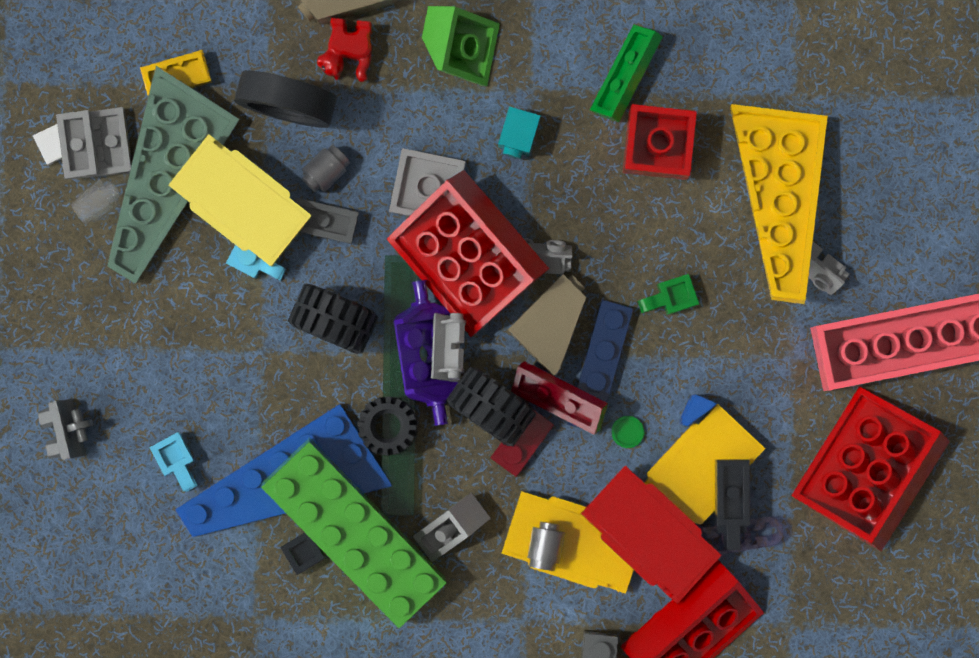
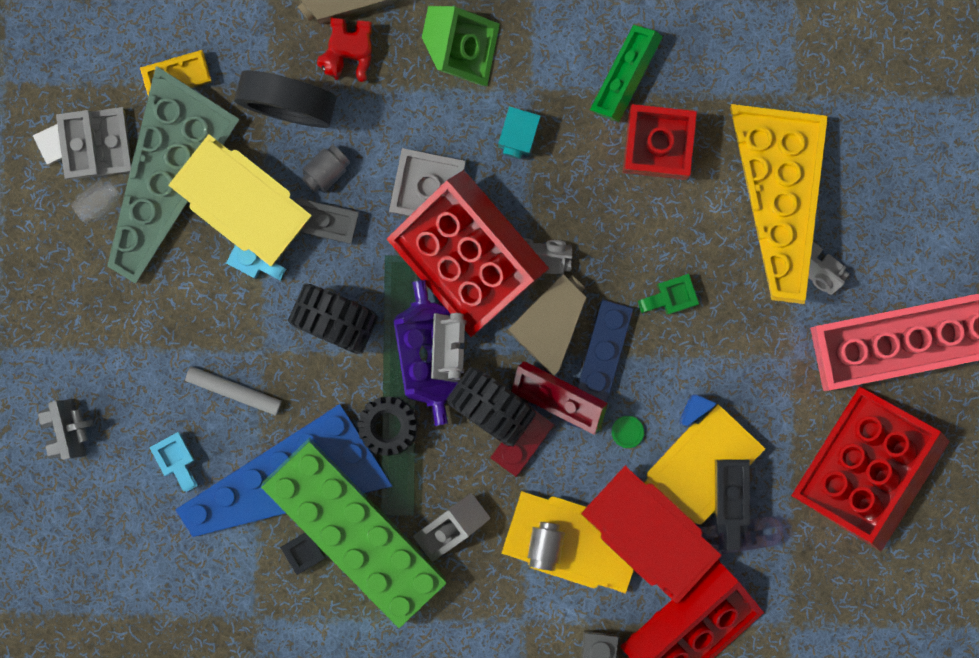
(233, 390): none -> light grey piece

